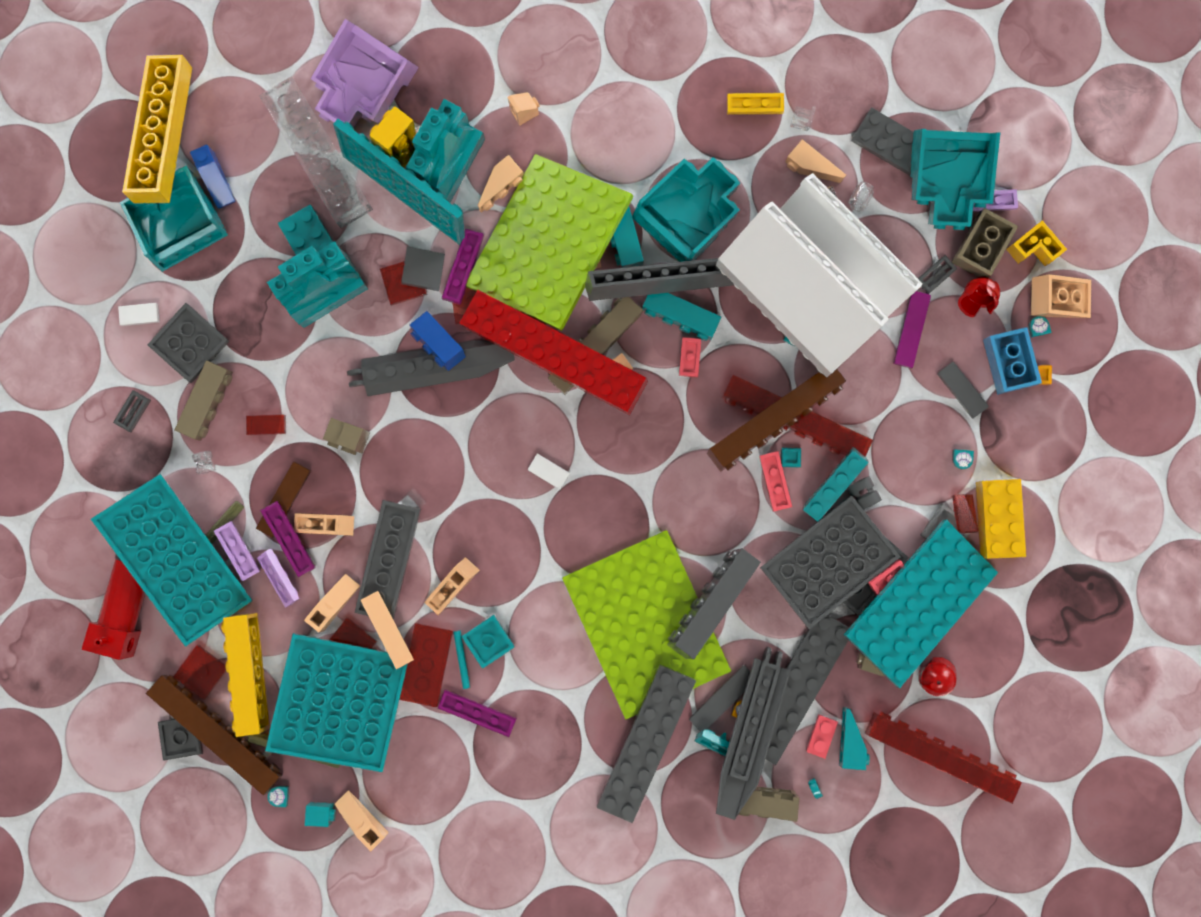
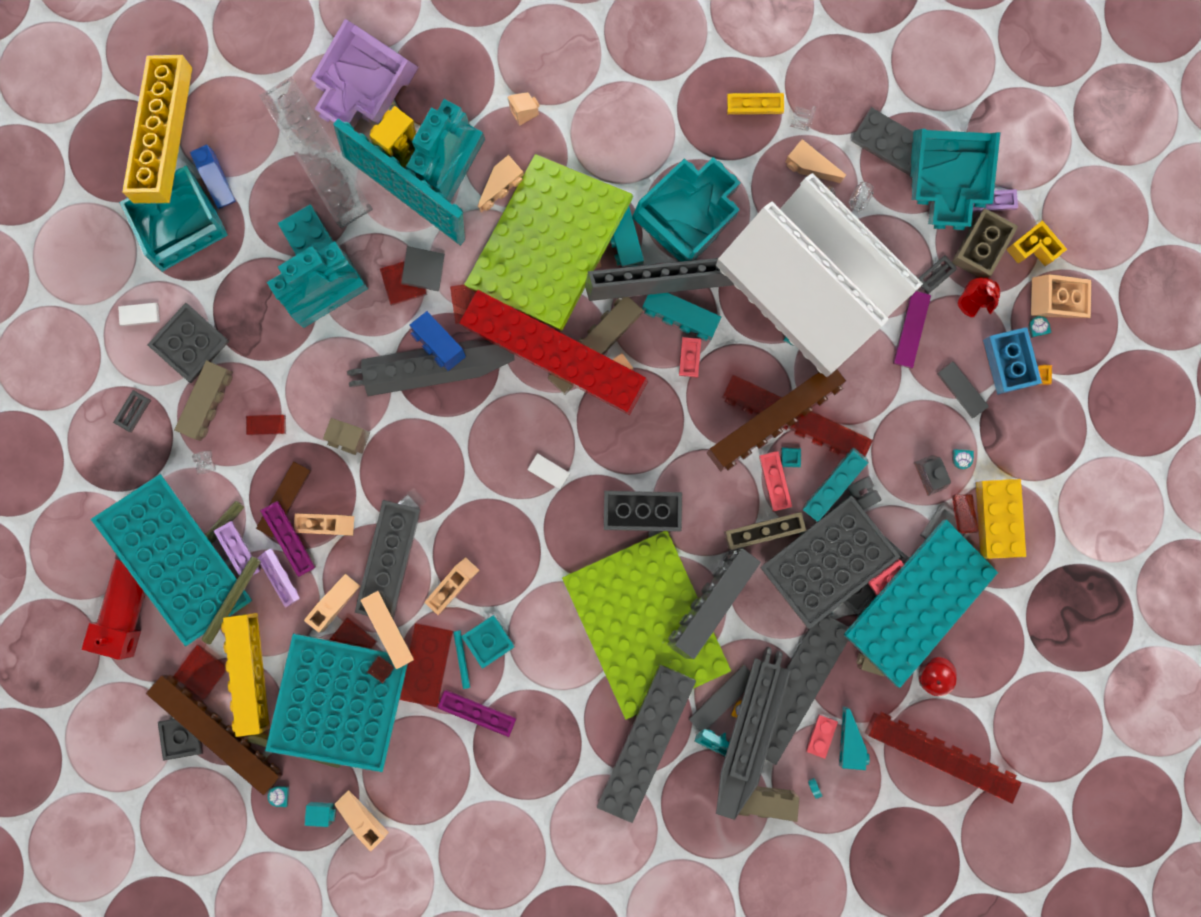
(231, 600): none -> olive axle
(380, 669): none -> clear red tile
(462, 267): magenta tile -> none
(643, 511): none -> dark grey brick
(764, 531): none -> dark tan brick
(932, 474): none -> dark grey torso

